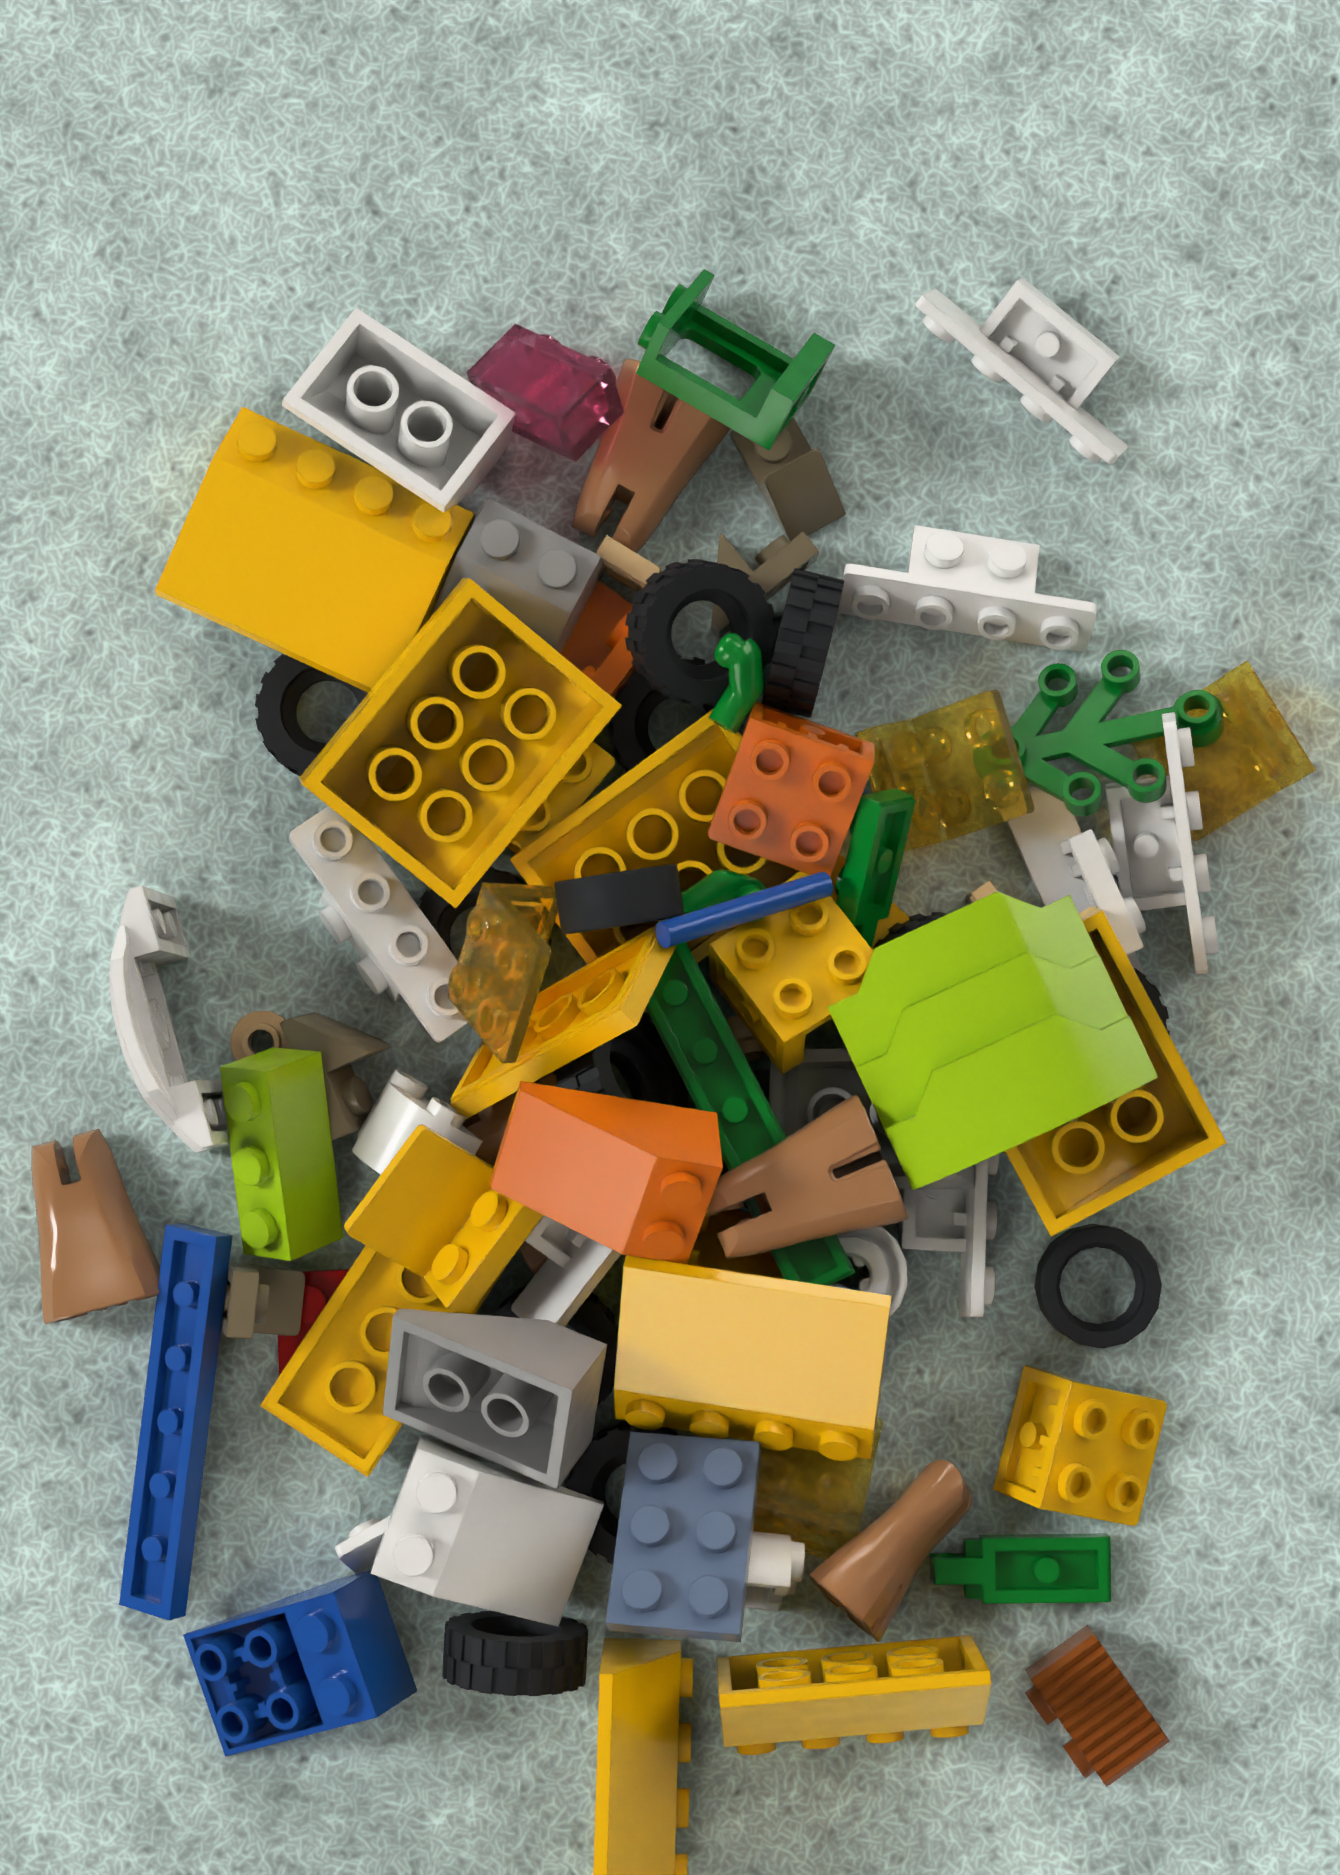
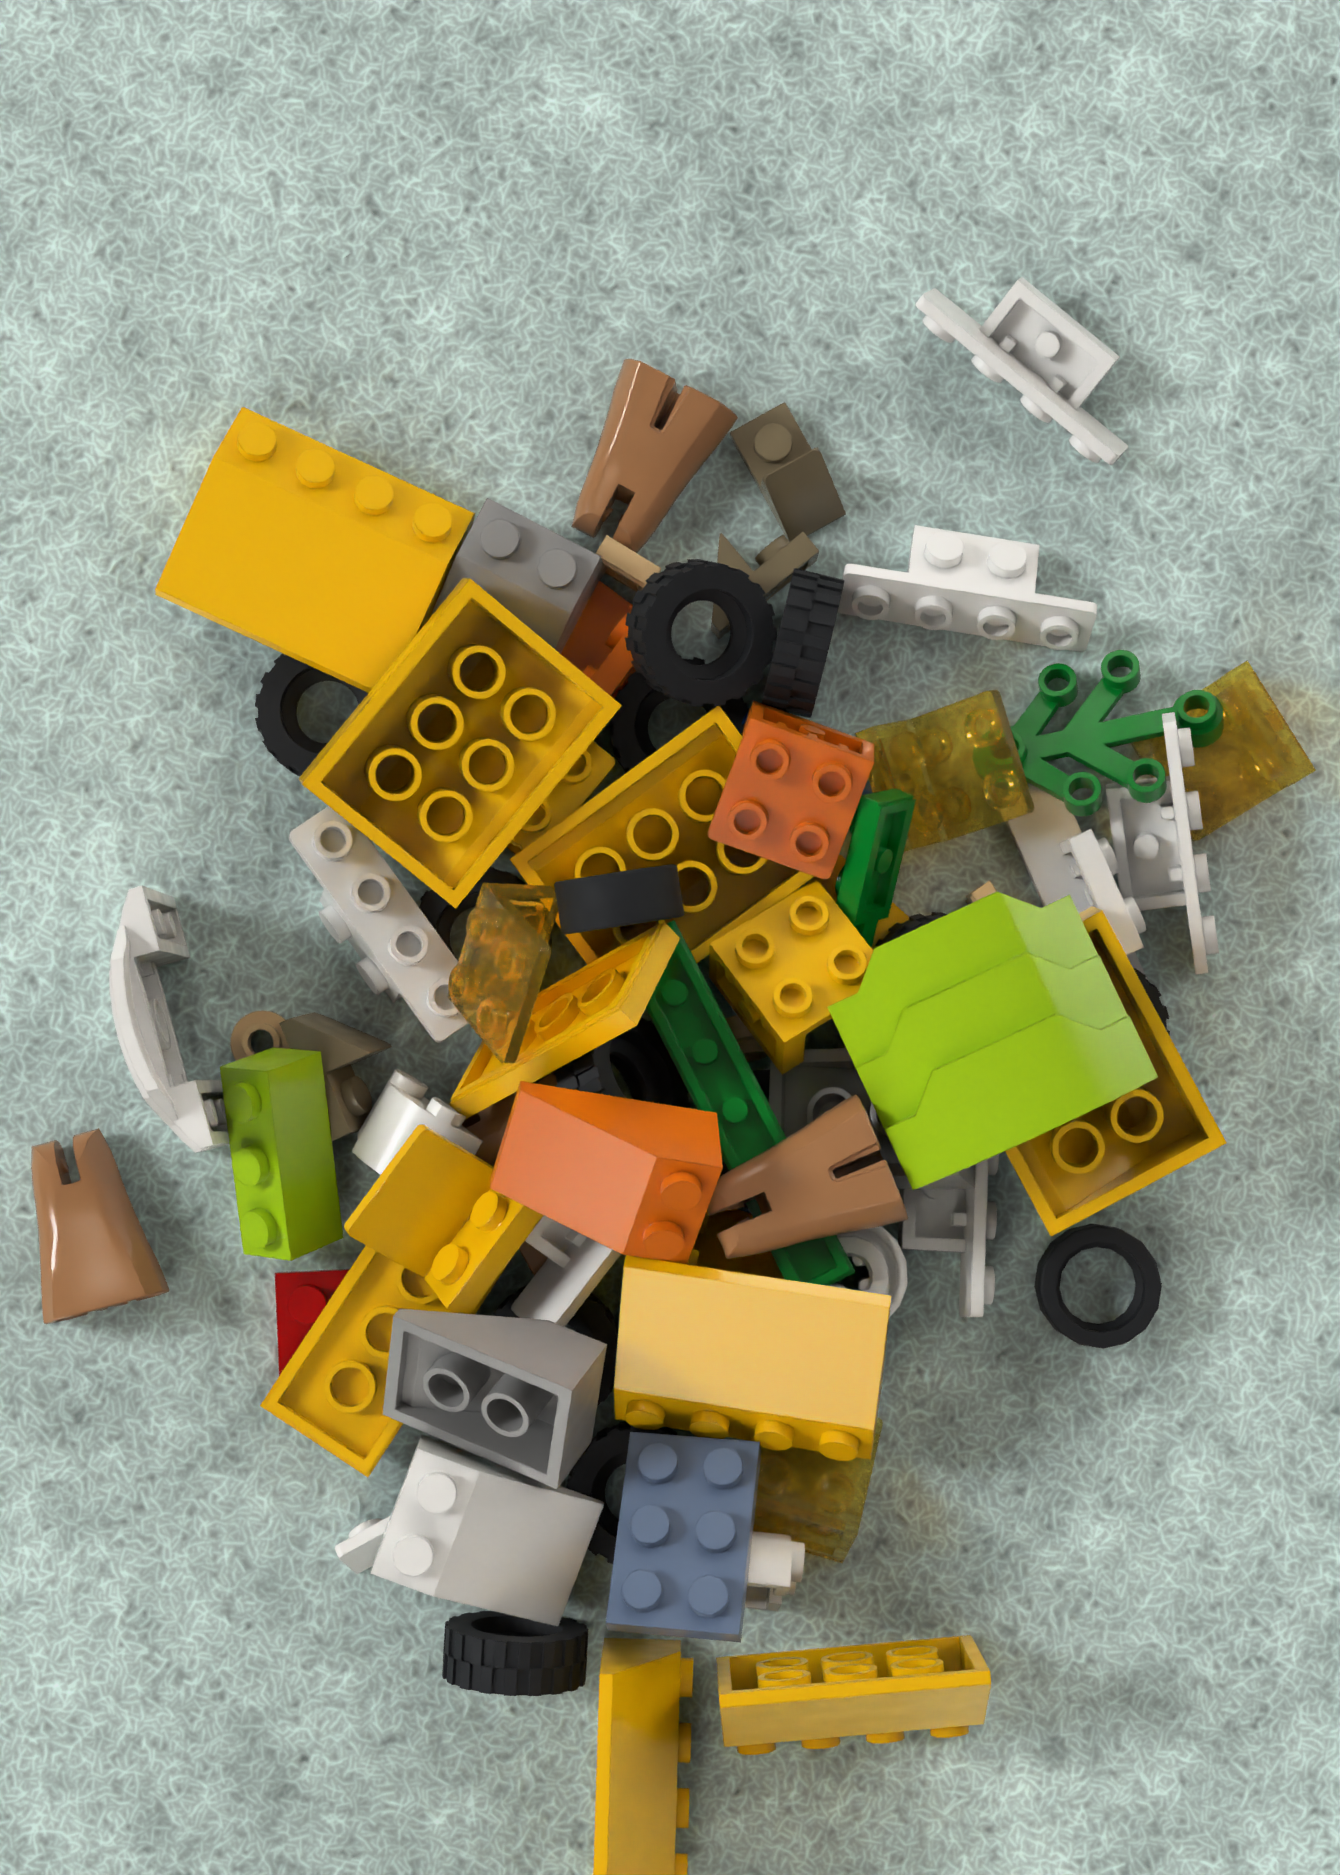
(175, 1420): blue plate -> none
(262, 1301): dark tan slope -> none
(301, 1664): blue slope -> none
(402, 412): white slope -> none
(555, 391): clear pink brick -> none
(718, 888): green arm -> none
(743, 909): blue bar -> none
(745, 681): green arm -> none
(779, 383): green window -> none
(879, 1564): medium nougat piece -> none
(1029, 1568): green hinge -> none
(1079, 1447): yellow bracket -> none
(1095, 1706): dark orange brick -> none

